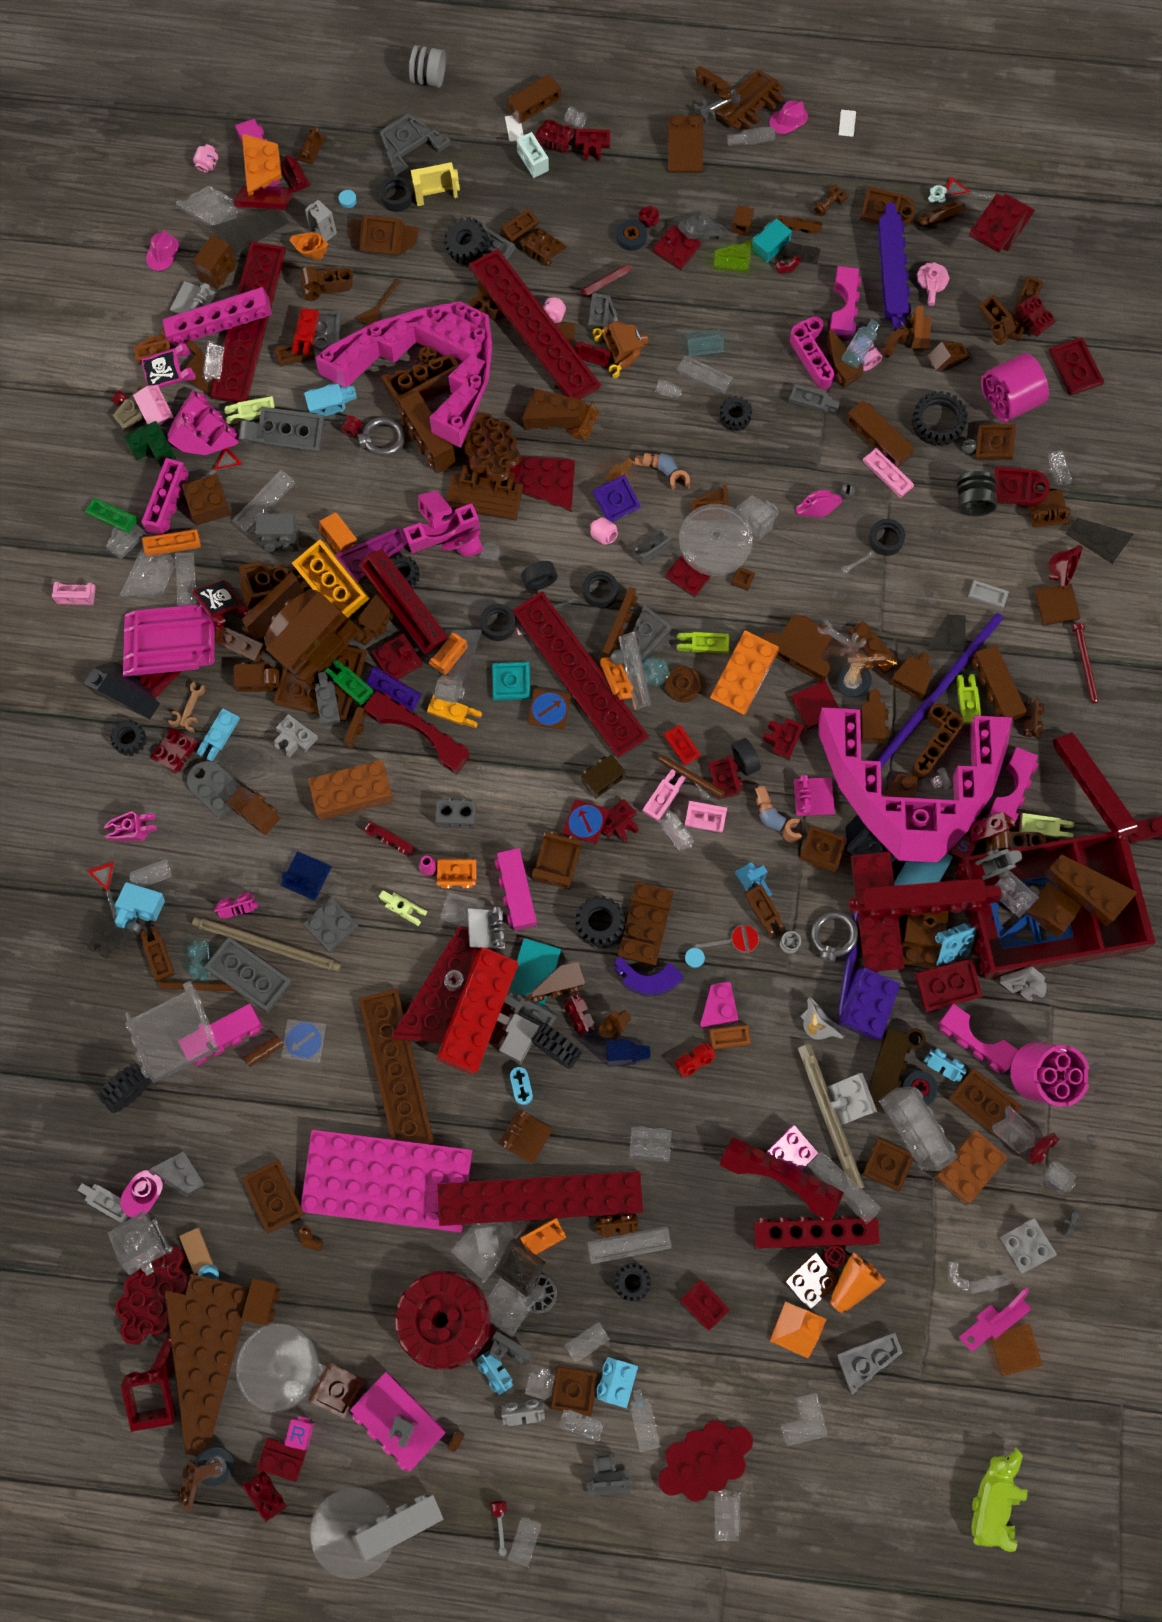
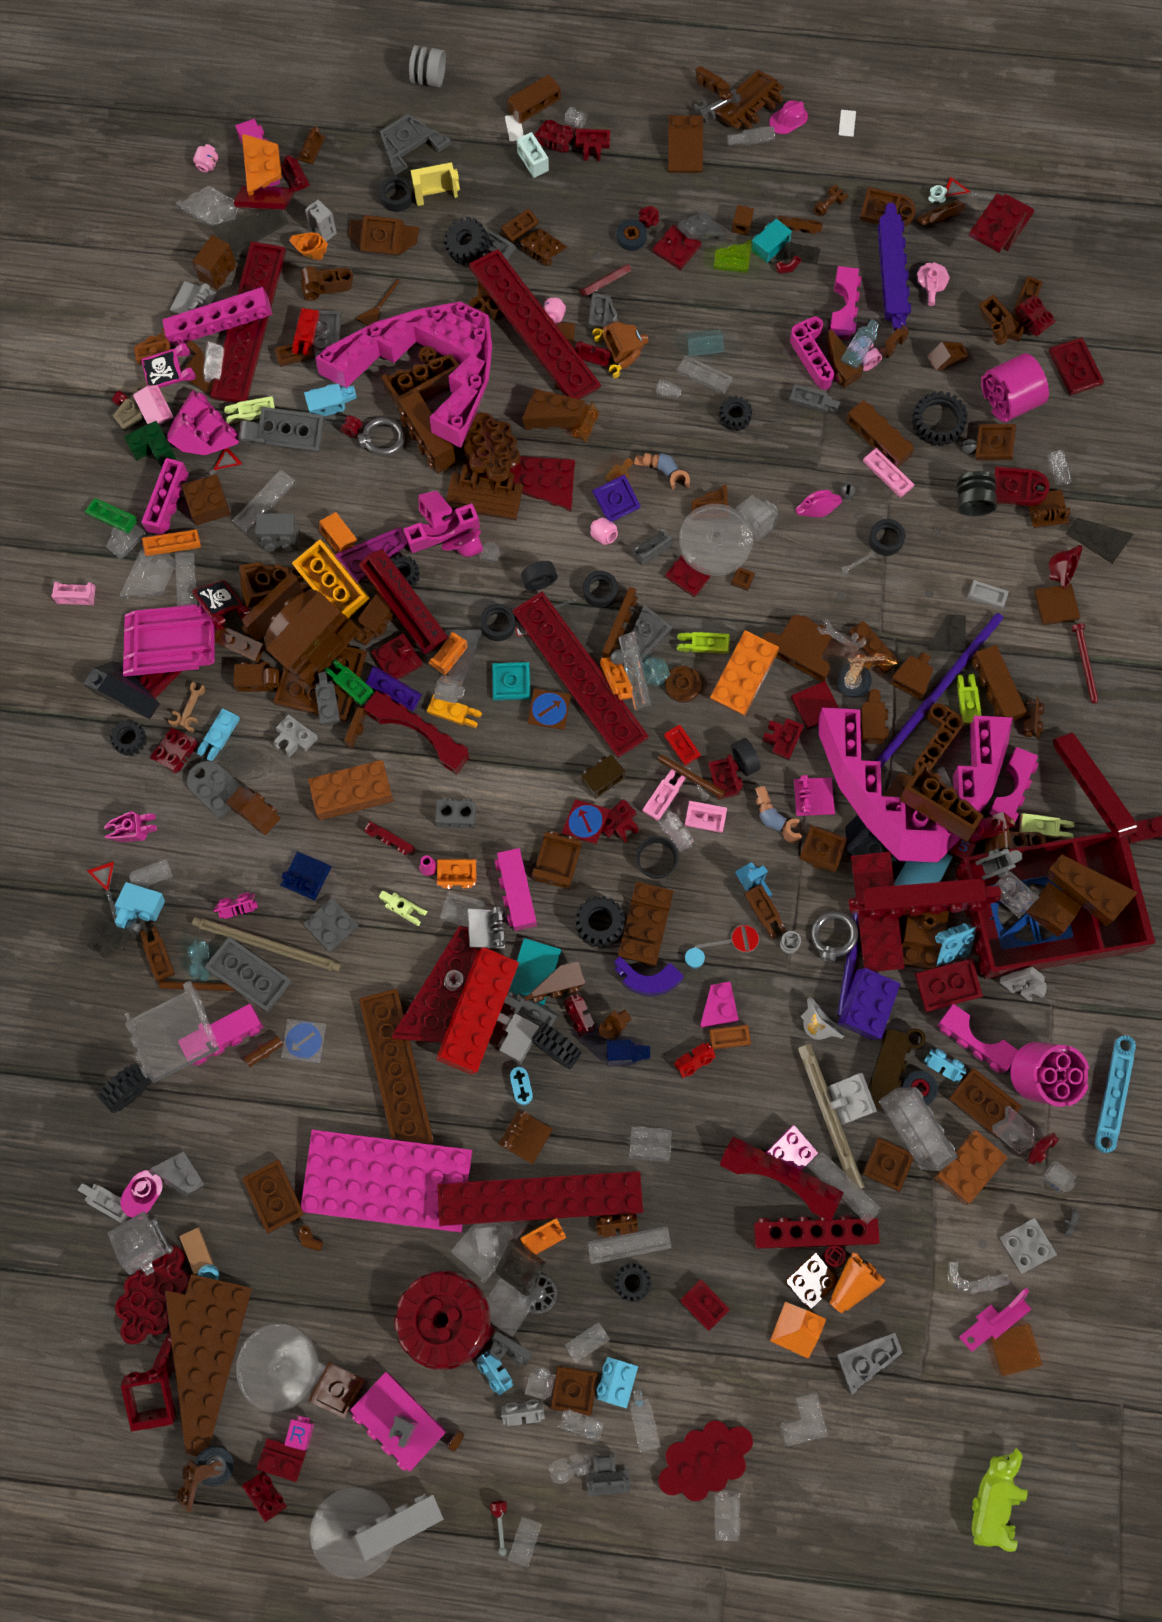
(162, 251): dark pink piece -> none
(261, 1302): reddish brown brick -> none
(347, 199): medium azure tile -> none
(580, 1467): none -> clear hinge
(661, 840): none -> black tyre
(920, 329): dark orange bracket -> none
(940, 803): none -> reddish brown wedge
(1115, 1094): none -> medium azure plate

